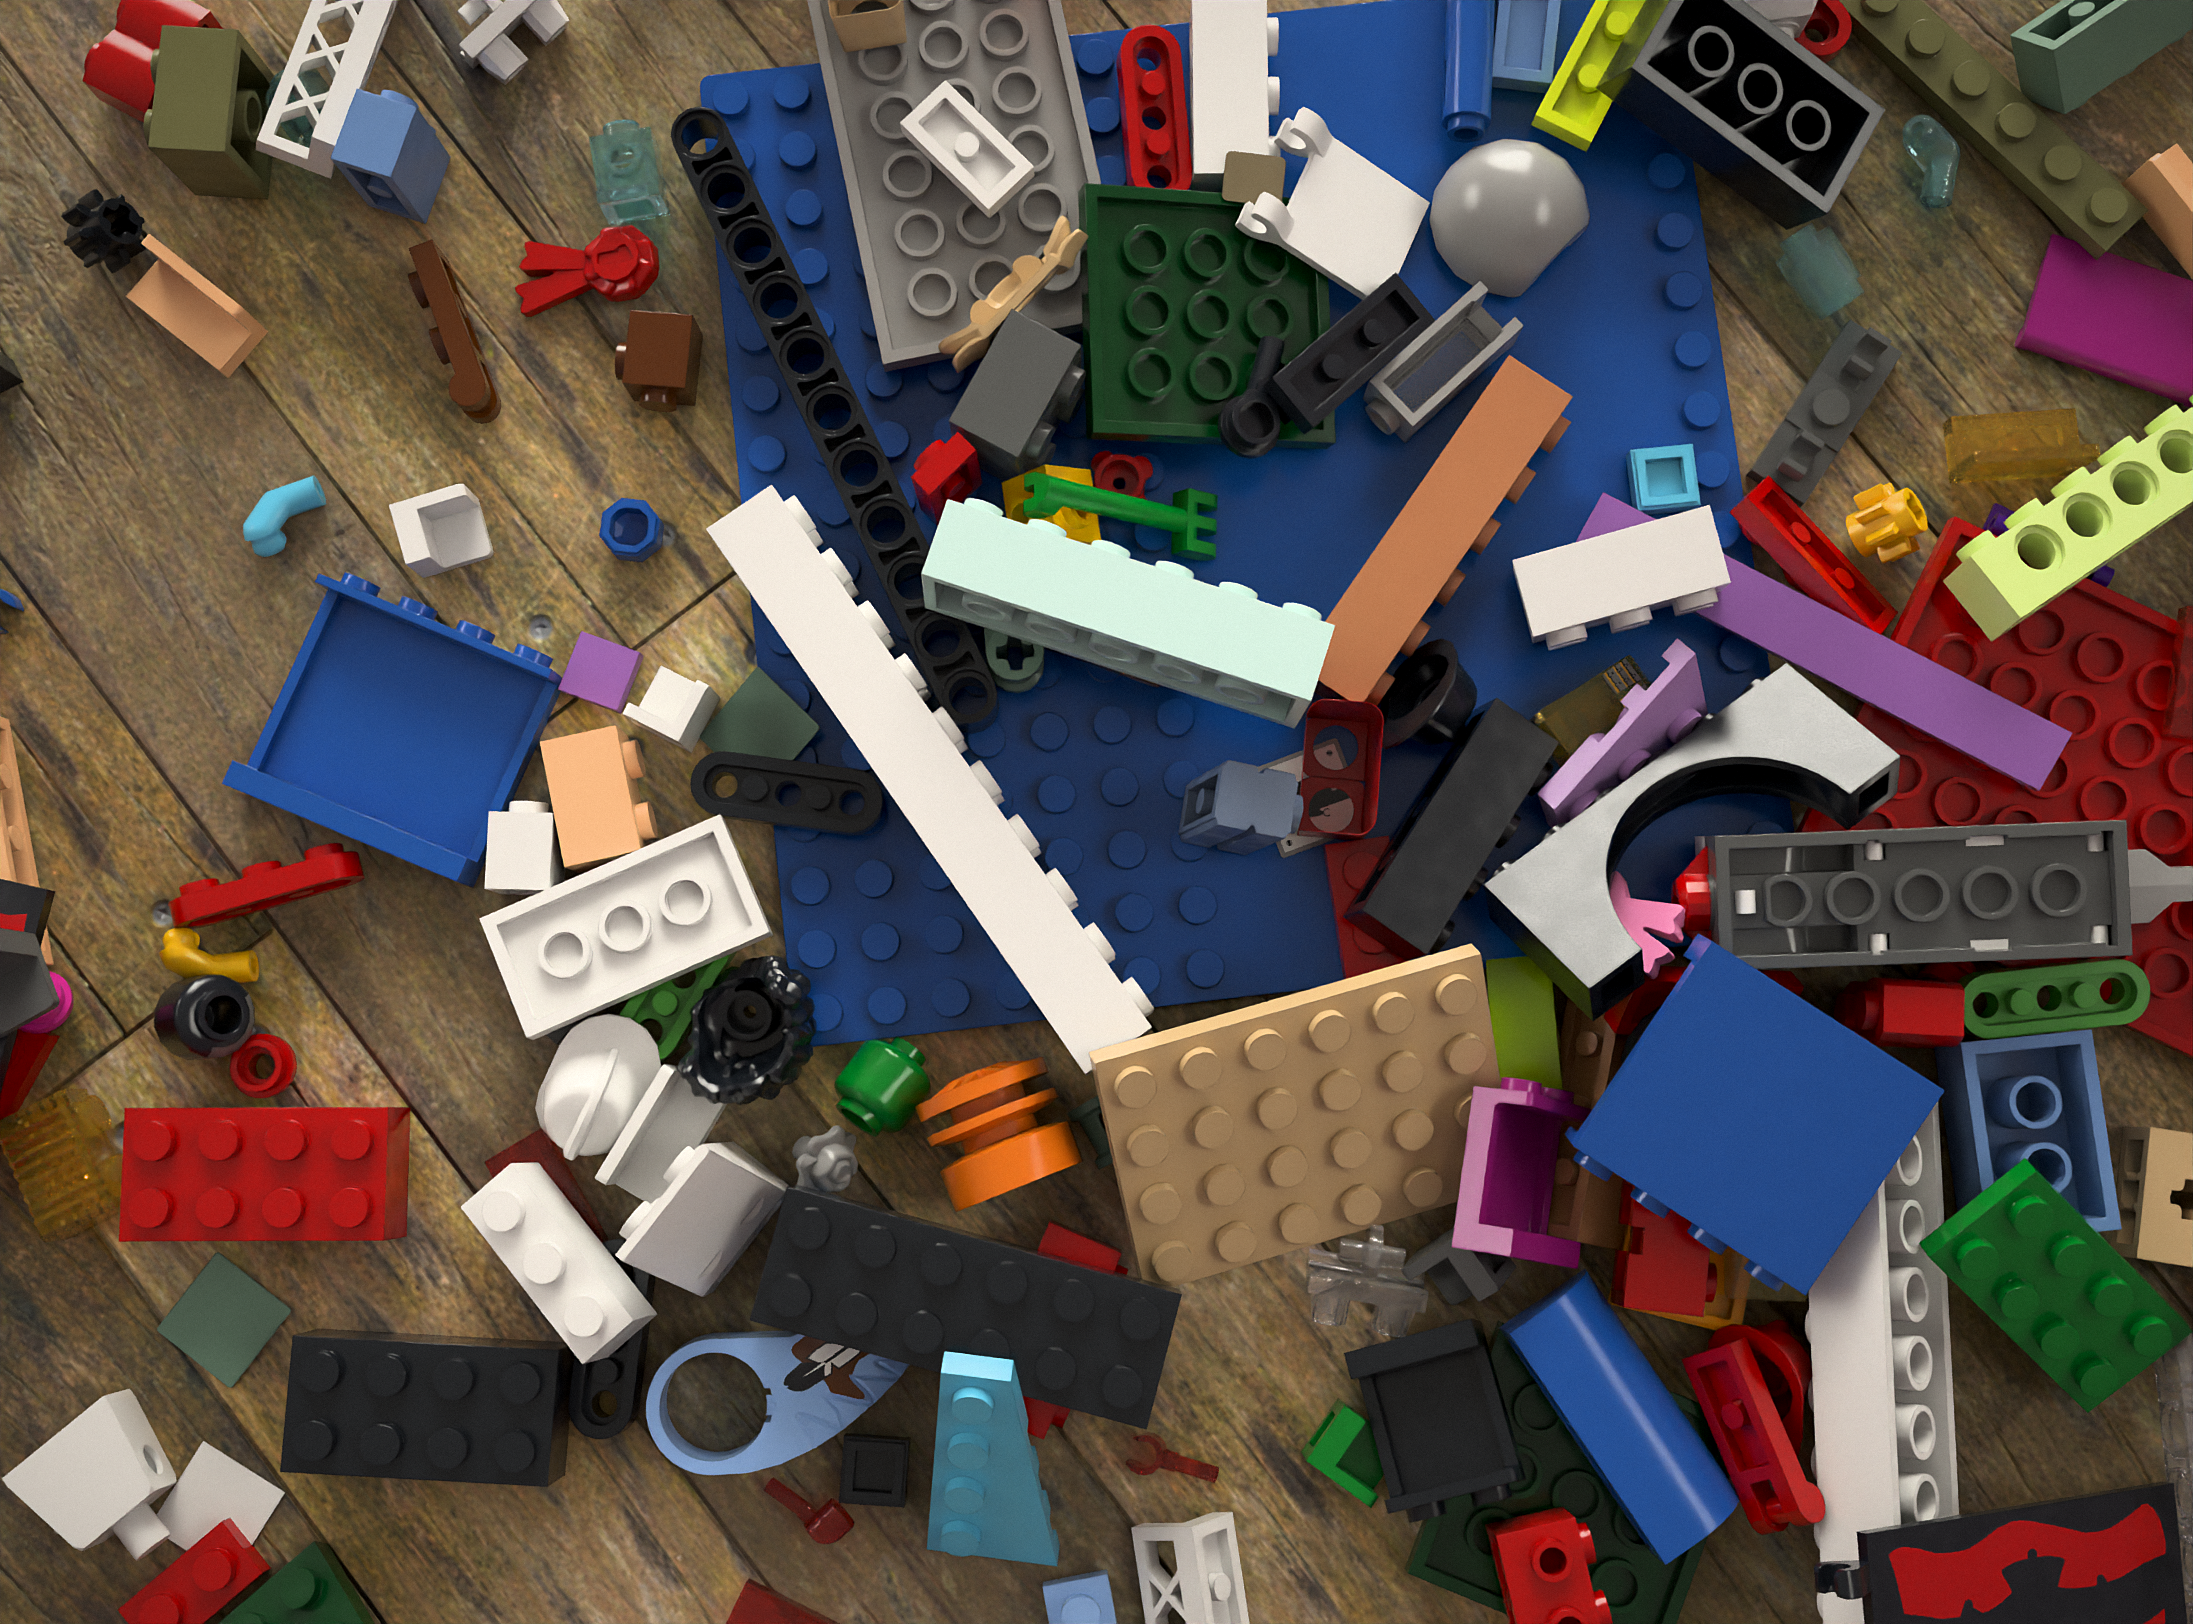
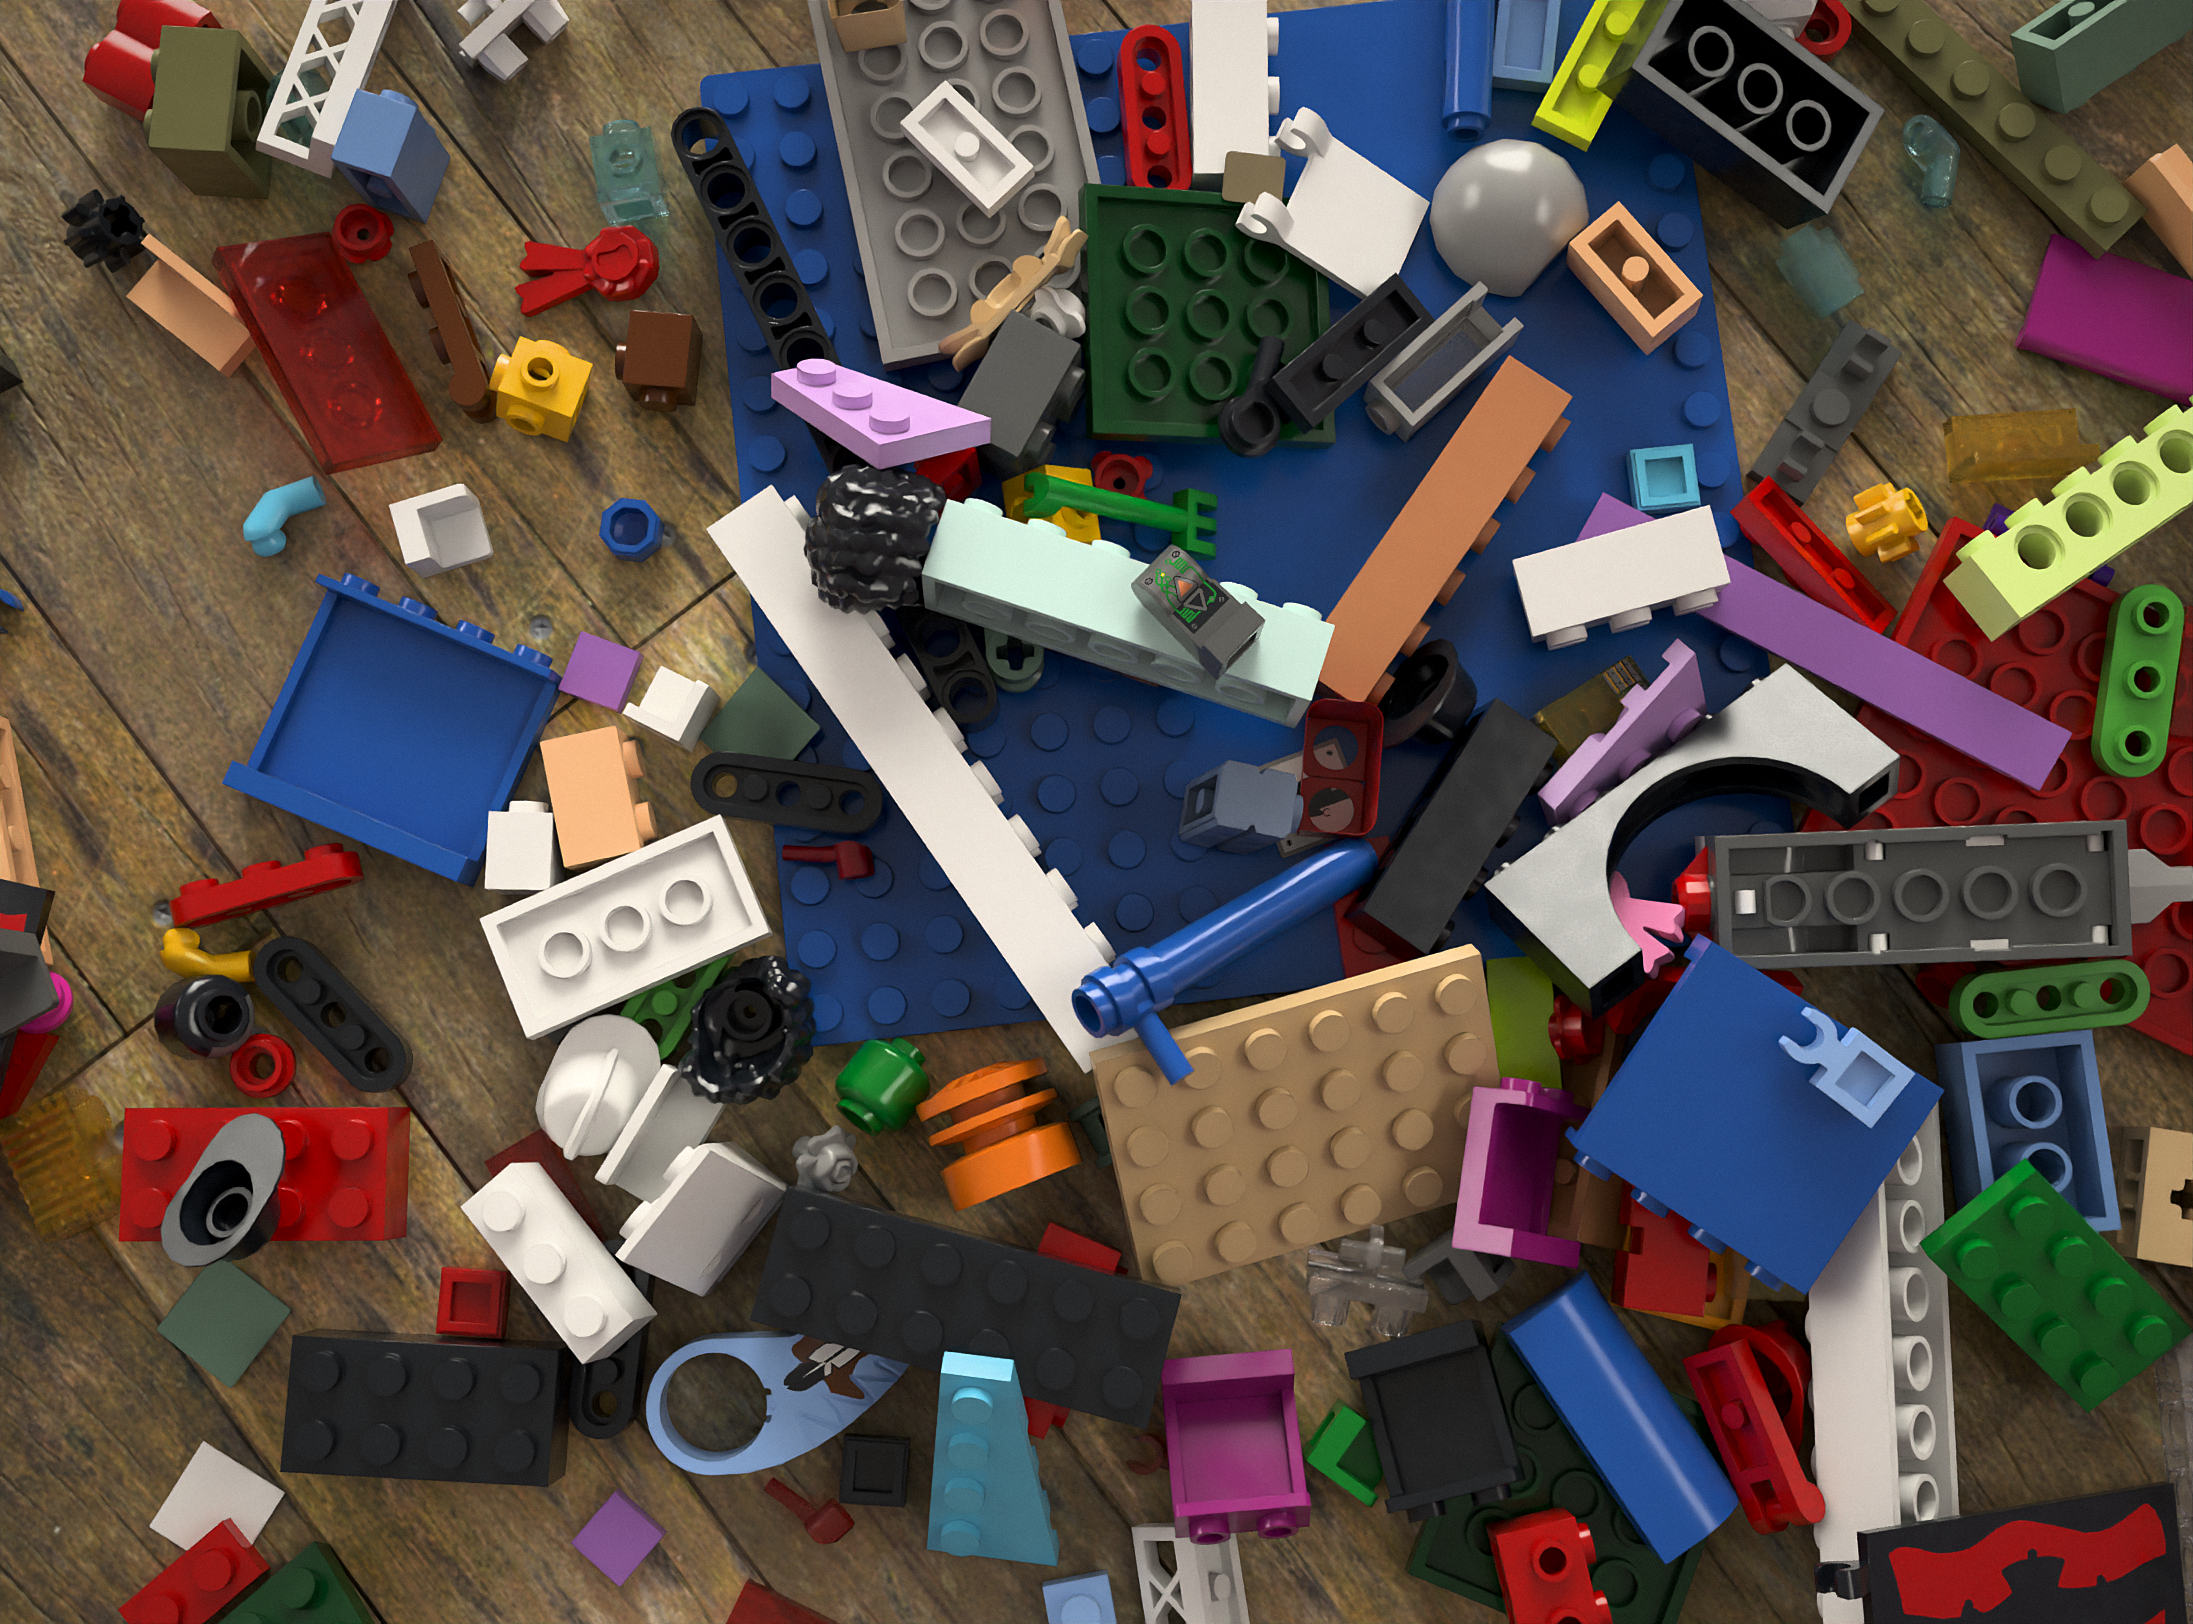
(100, 1478): white torso -> none
(230, 1197): none -> piece
(308, 1008): none -> black plate
(326, 351): none -> clear red tile
(362, 218): none -> red plate
(473, 1302): none -> red tile
(540, 388): none -> yellow brick
(619, 1537): none -> medium lavender tile
(852, 858): none -> dark red hand
(871, 536): none -> black hair
(875, 417): none -> lavender wing
(1058, 311): none -> white plate
(1150, 977): none -> blue cylinder
(1197, 610): none -> leg
(1234, 1446): none -> magenta panel
(1574, 1032): none -> red plate
(1633, 278): none -> light nougat brick
(1852, 1070): none -> light blue plate
(1903, 1012): red brick -> none
(2120, 704): none -> bright green plate

